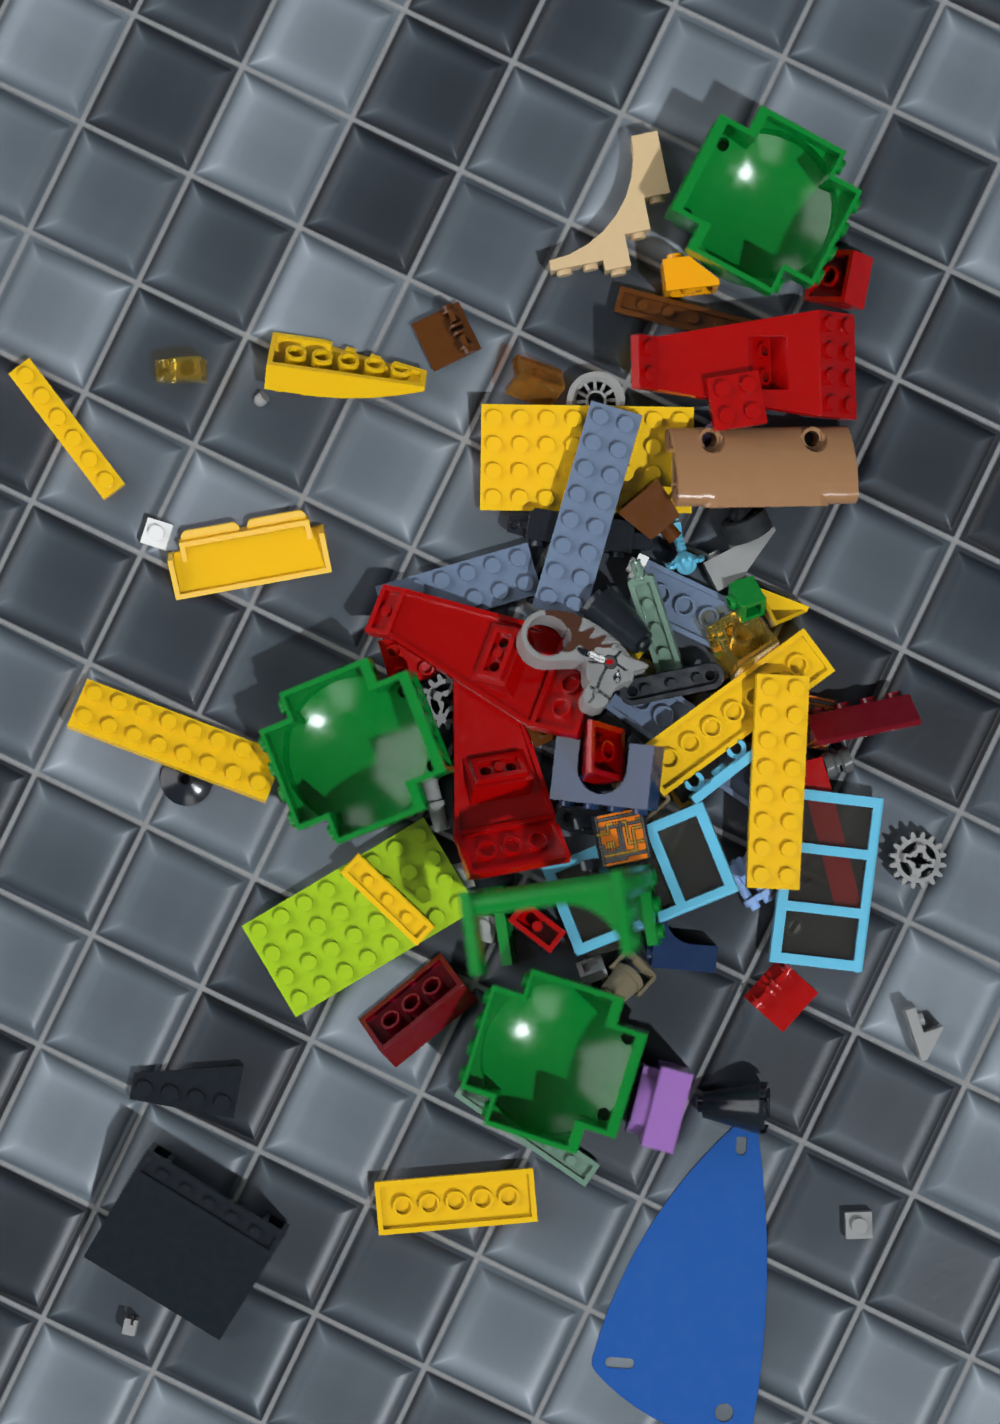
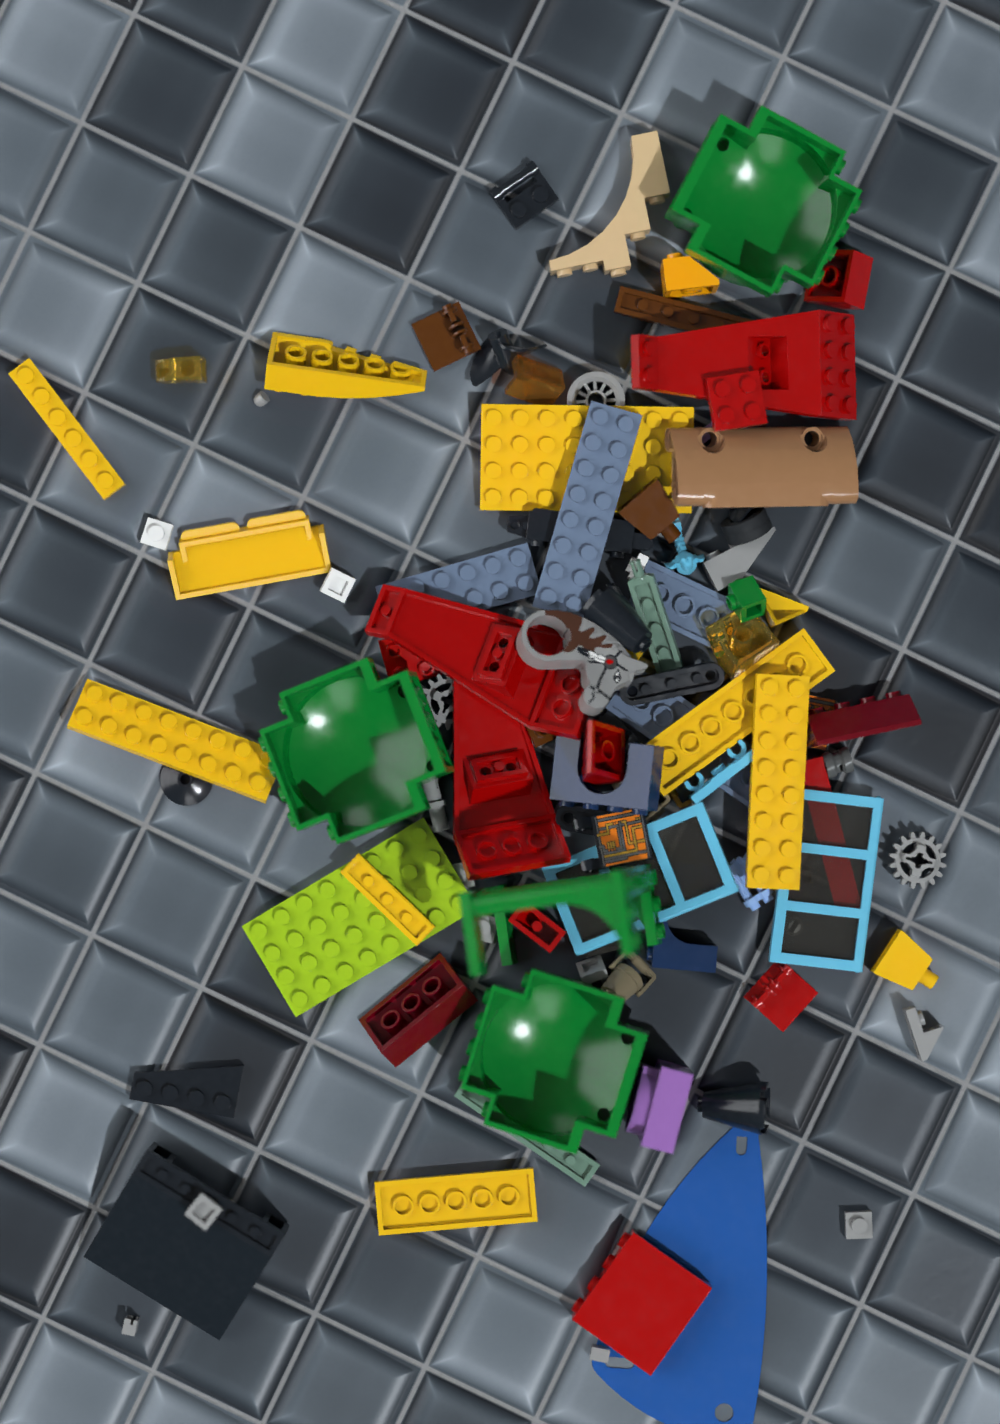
(204, 1211): none -> light grey plate
(337, 584): none -> white plate
(496, 353): none -> black piece
(529, 202): none -> black plate
(599, 1353): none -> light grey piece
(640, 1301): none -> red panel
(905, 963): none -> yellow torso

